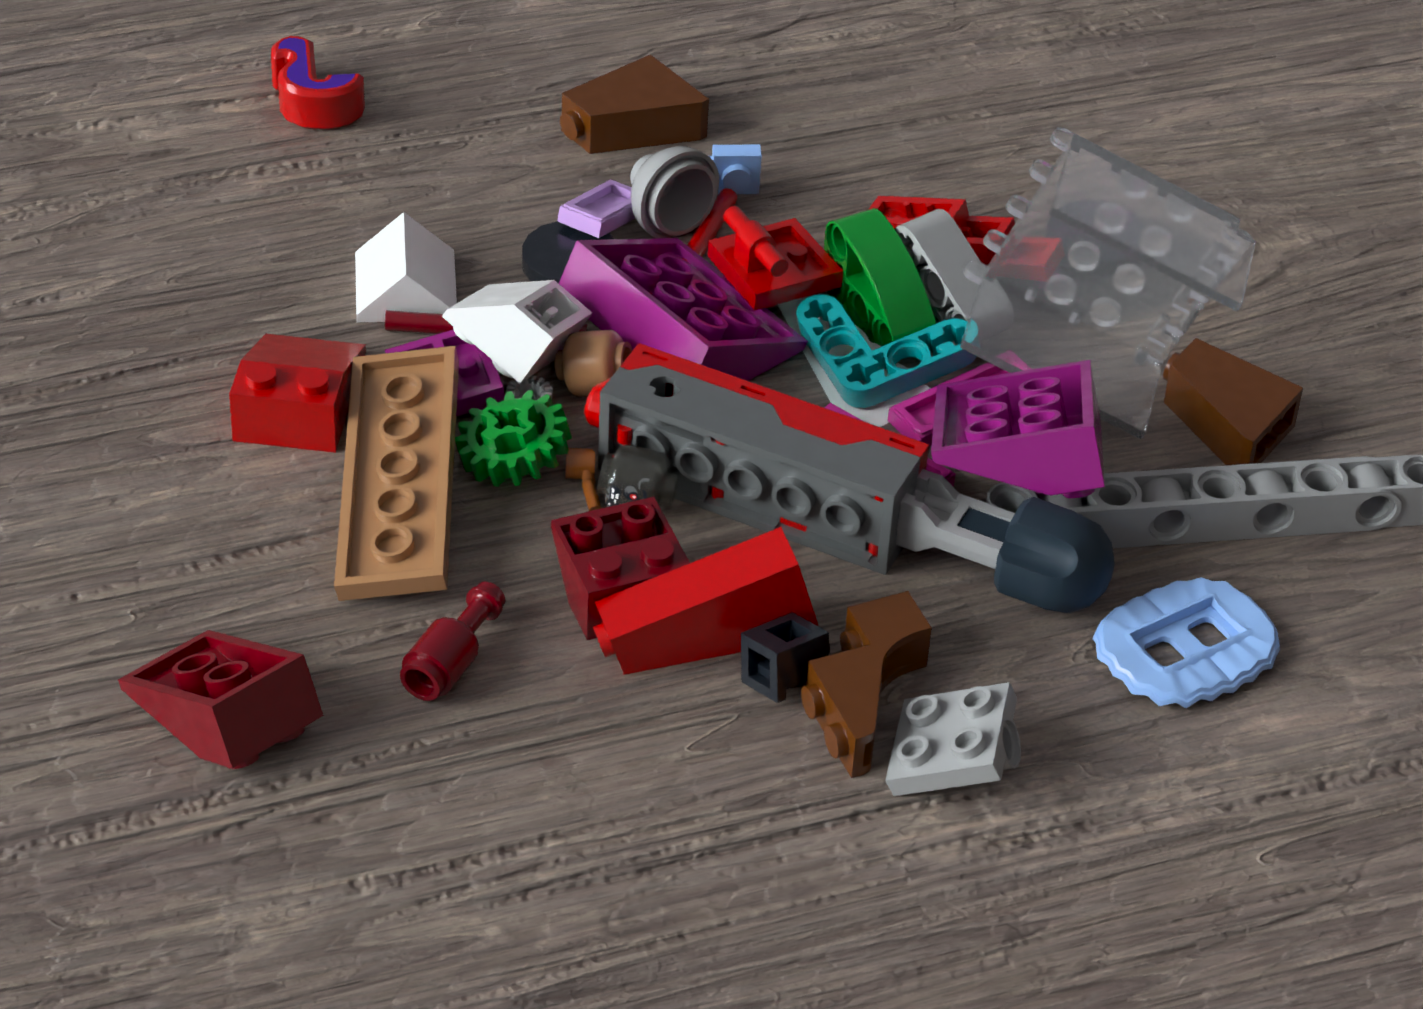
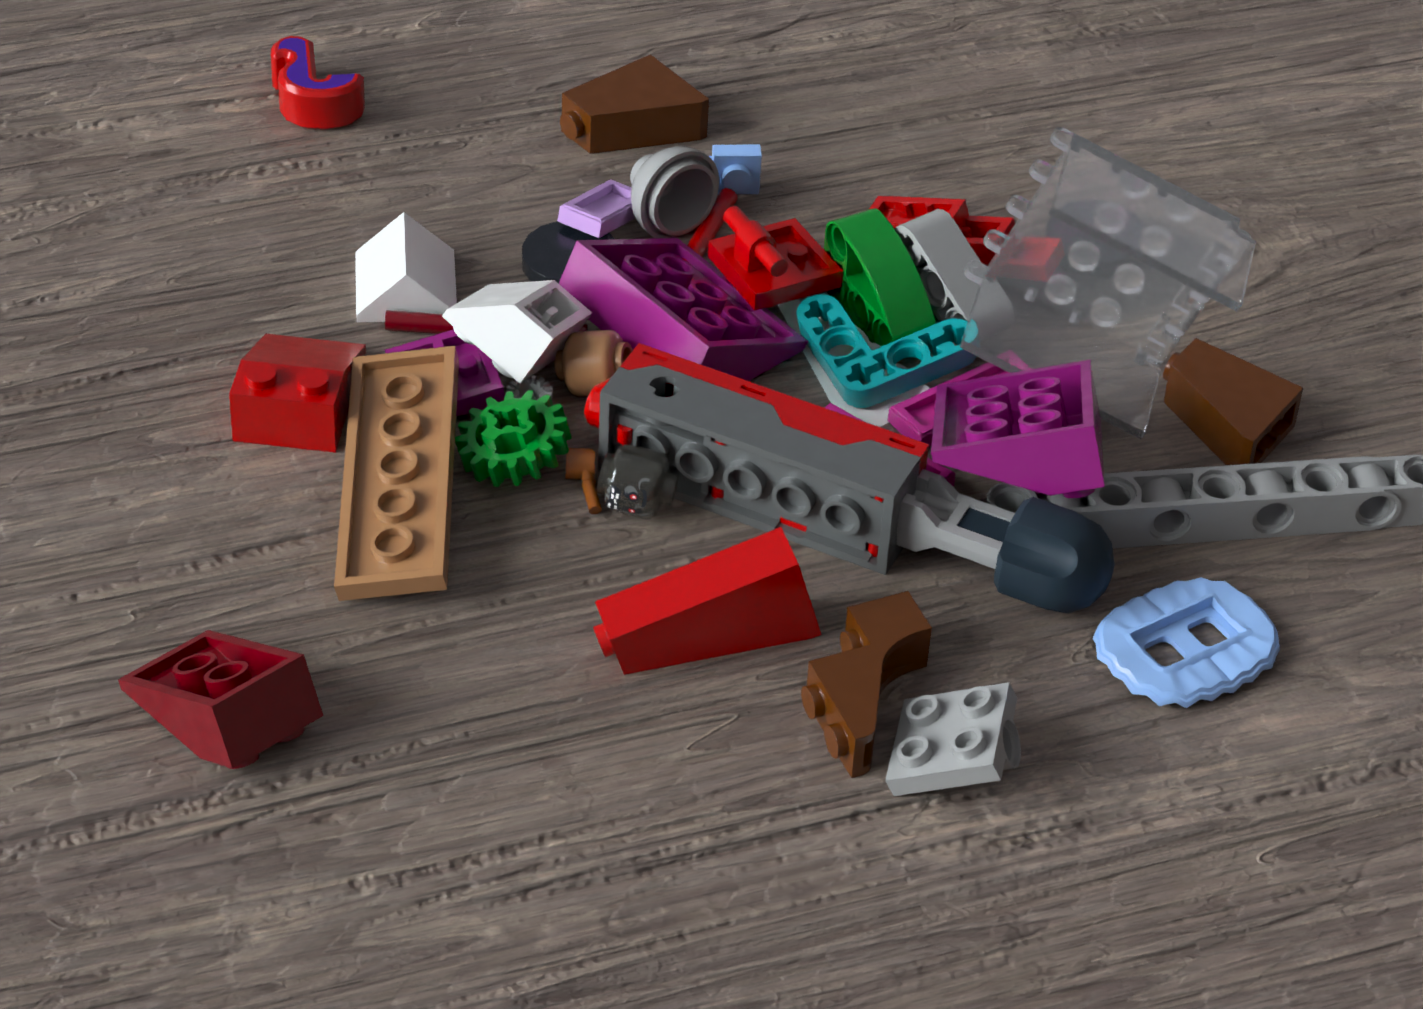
(449, 645): dark red piece -> none
(611, 552): dark red slope -> none
(779, 653): black brick -> none

